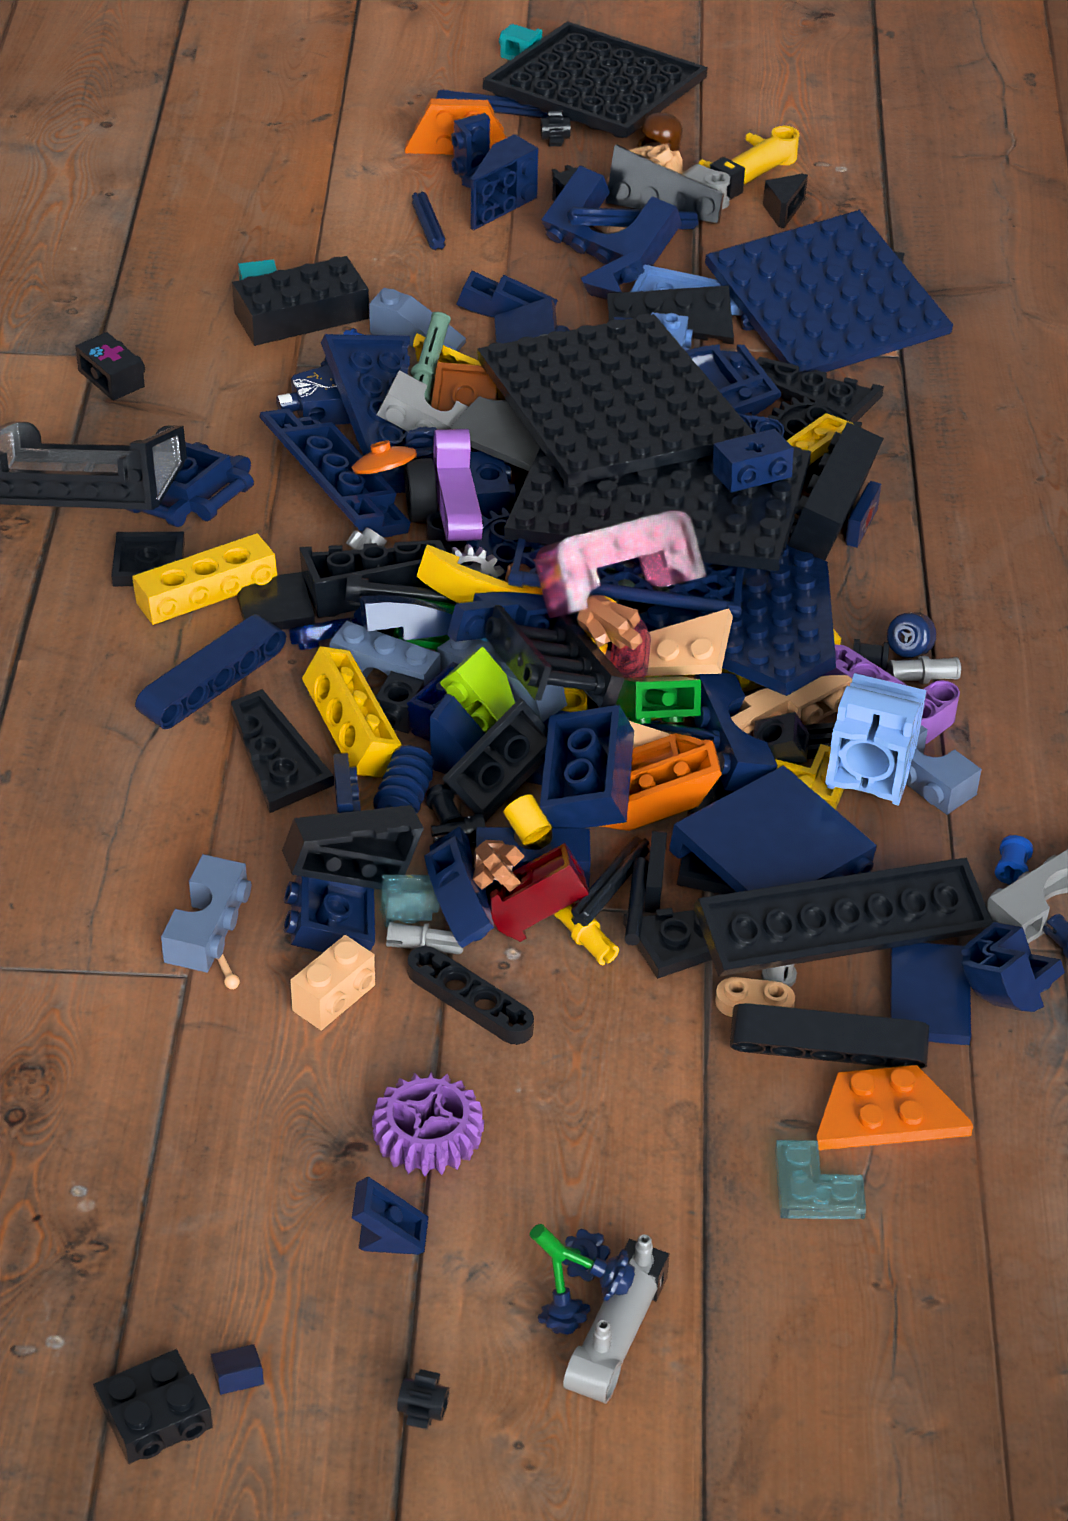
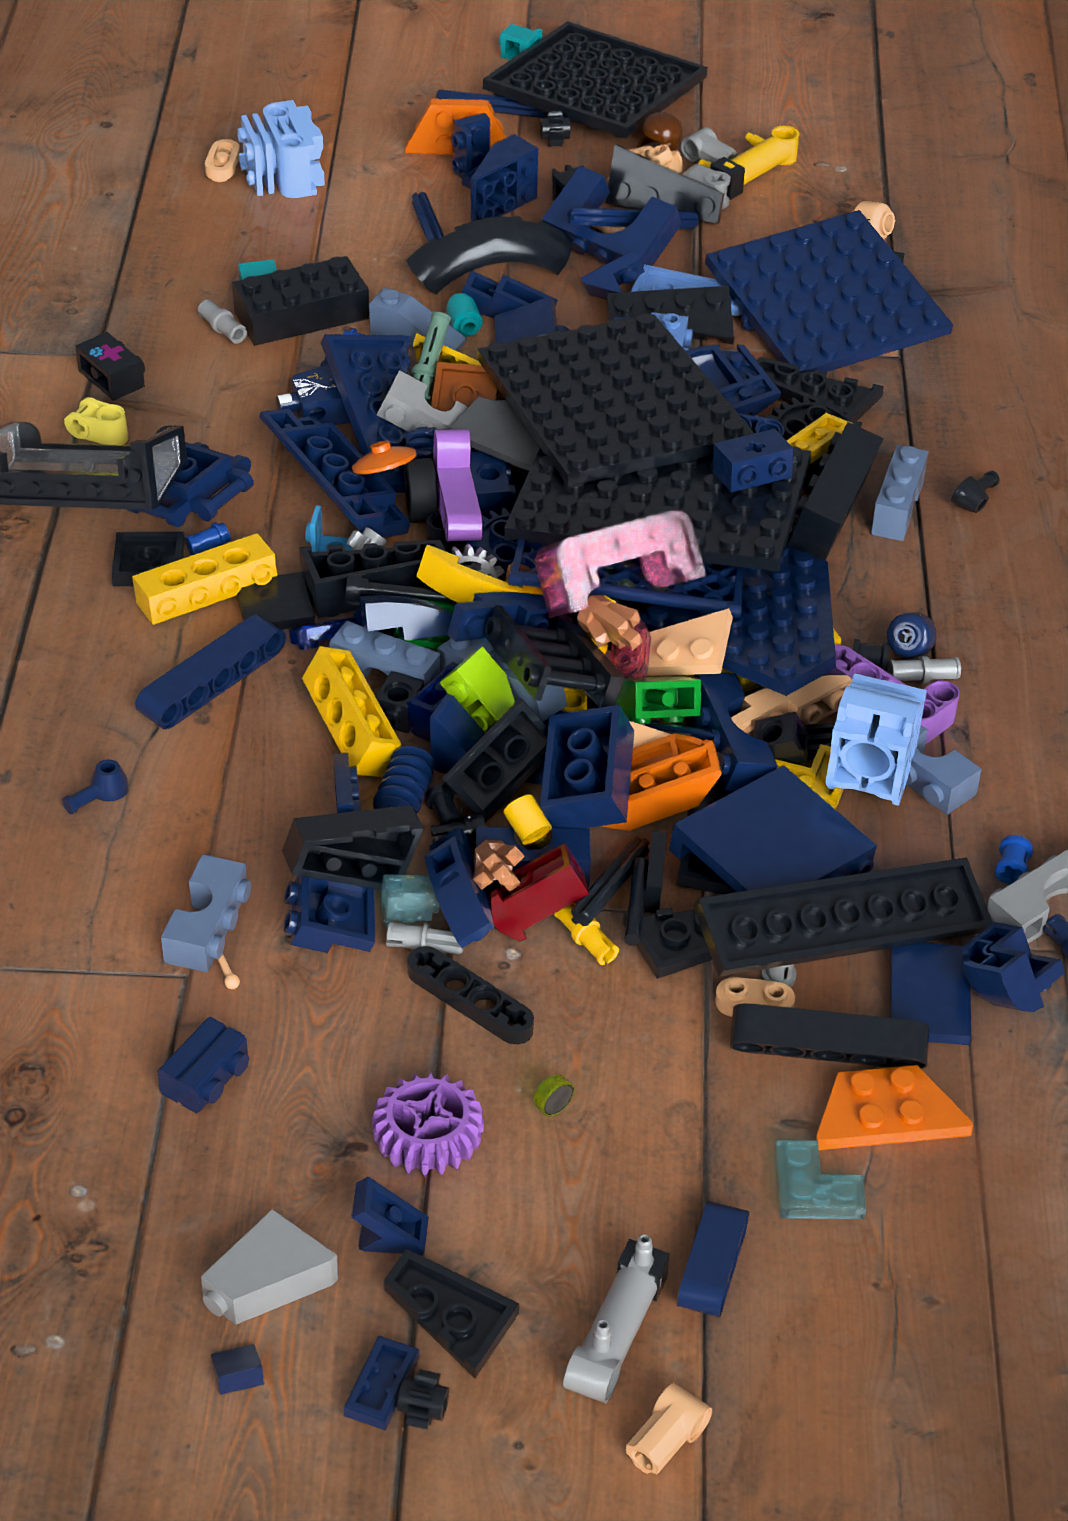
(98, 422): none -> light yellow piece
(107, 784): none -> dark blue bar
(154, 1406): black plate -> none
(204, 1065): none -> dark blue brick
(208, 538): none -> blue pin
(222, 160): none -> light nougat plate
(222, 321): none -> light grey pin
(267, 1270): none -> light grey slope
(278, 753): black wing -> none
(282, 150): none -> light blue piece
(315, 536): none -> dark azure bracket
(332, 982): light nougat brick -> none
(379, 1383): none -> dark blue plate
(451, 1308): none -> black wing
(464, 314): none -> teal brick
(489, 243): none -> black brick
(553, 1095): none -> tile
(585, 1259): dark blue plant -> none
(674, 1420): none -> light nougat piece
(705, 145): none -> light grey piece
(713, 1258): none -> dark blue beam
(784, 197): black slope -> none
(863, 514): dark blue tile -> none
(878, 215): none -> light nougat head
(899, 491): none -> sand blue arch
(971, 492): none -> black bar

